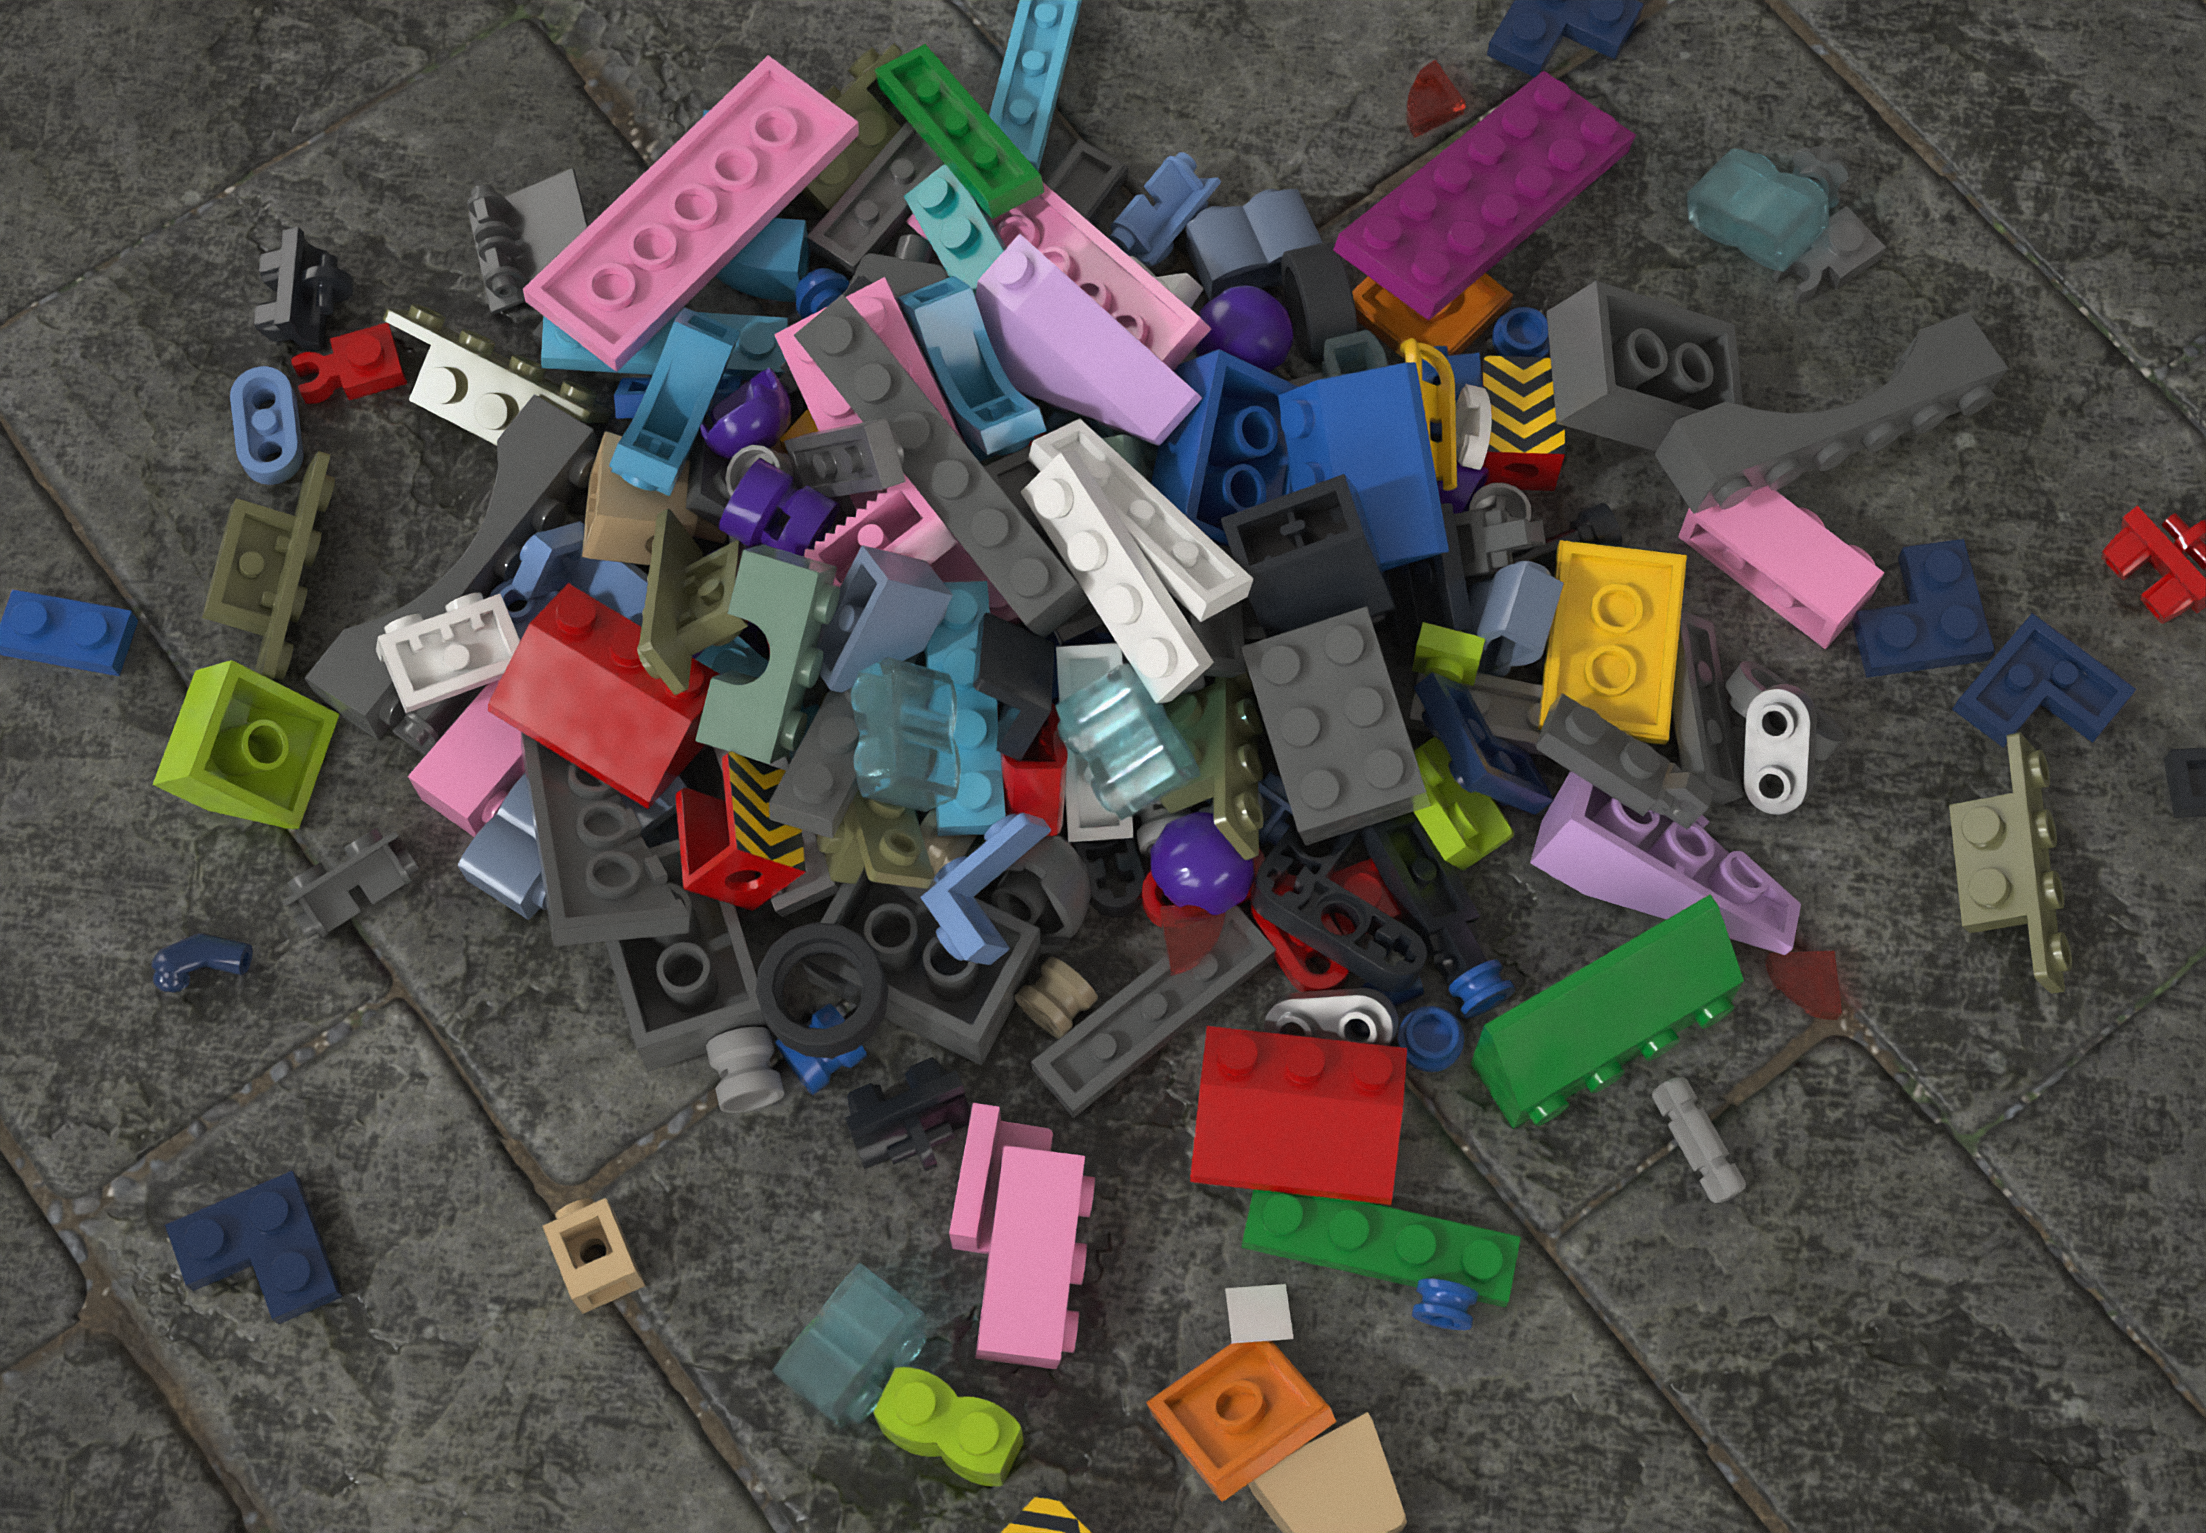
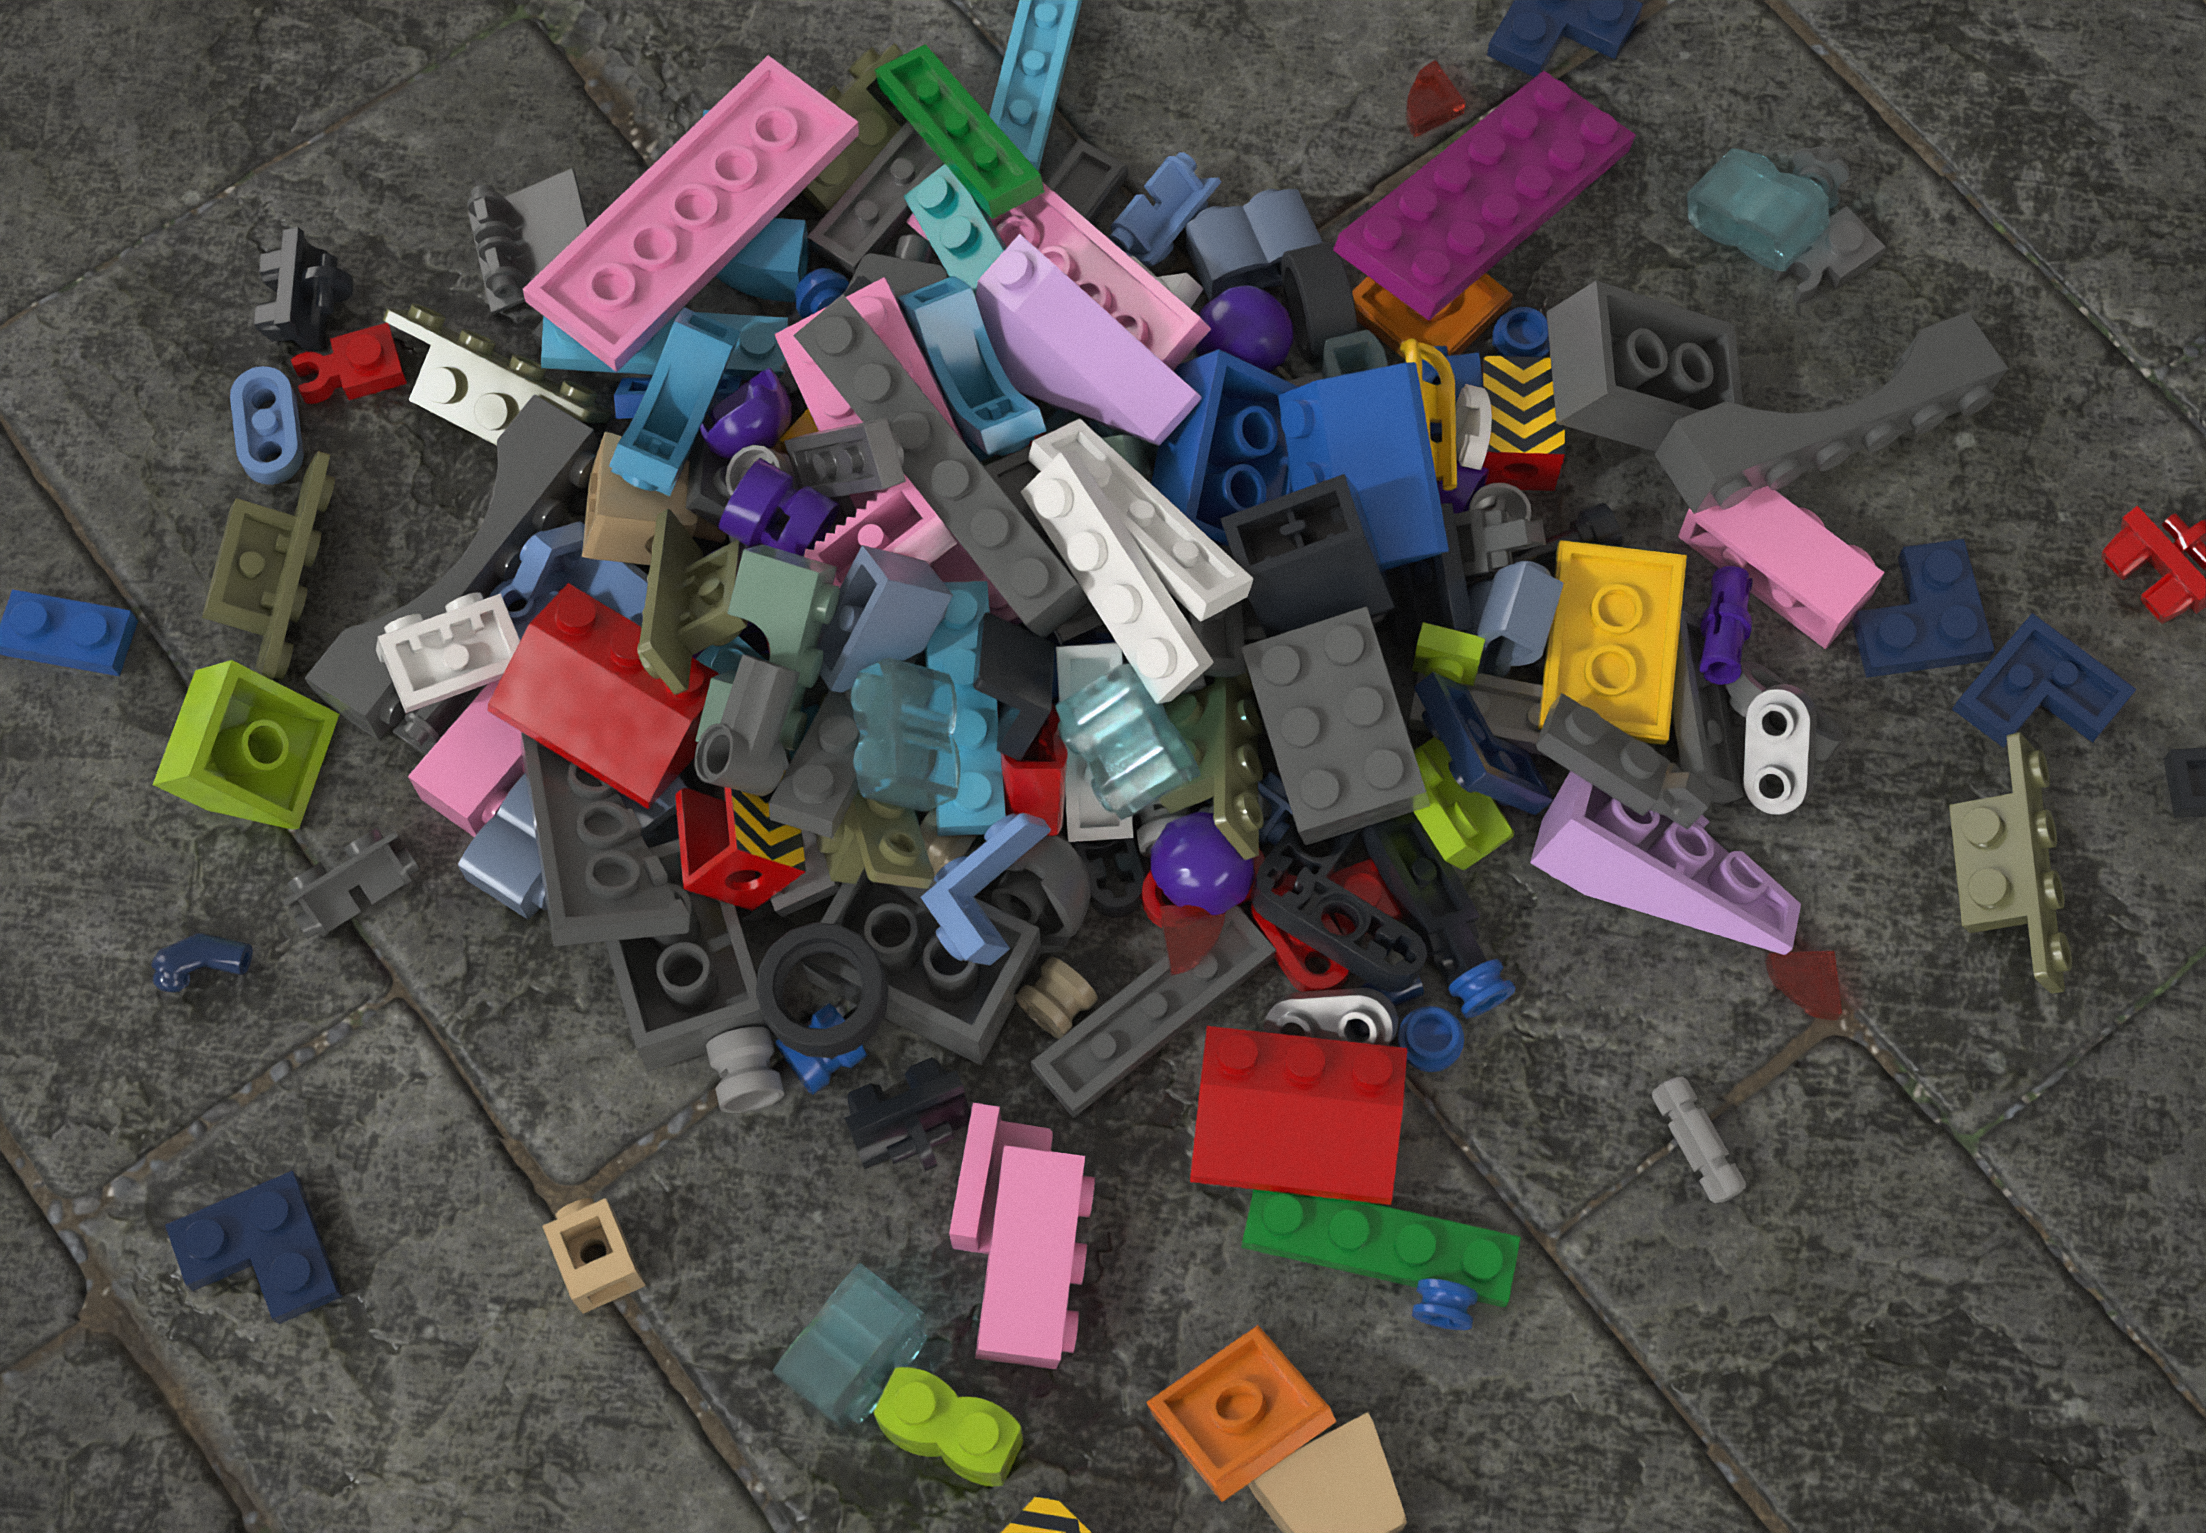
(746, 746): none -> dark grey piece
(1259, 1313): white sticker -> none
(1609, 1015): green slope -> none
(1726, 625): none -> dark purple pin

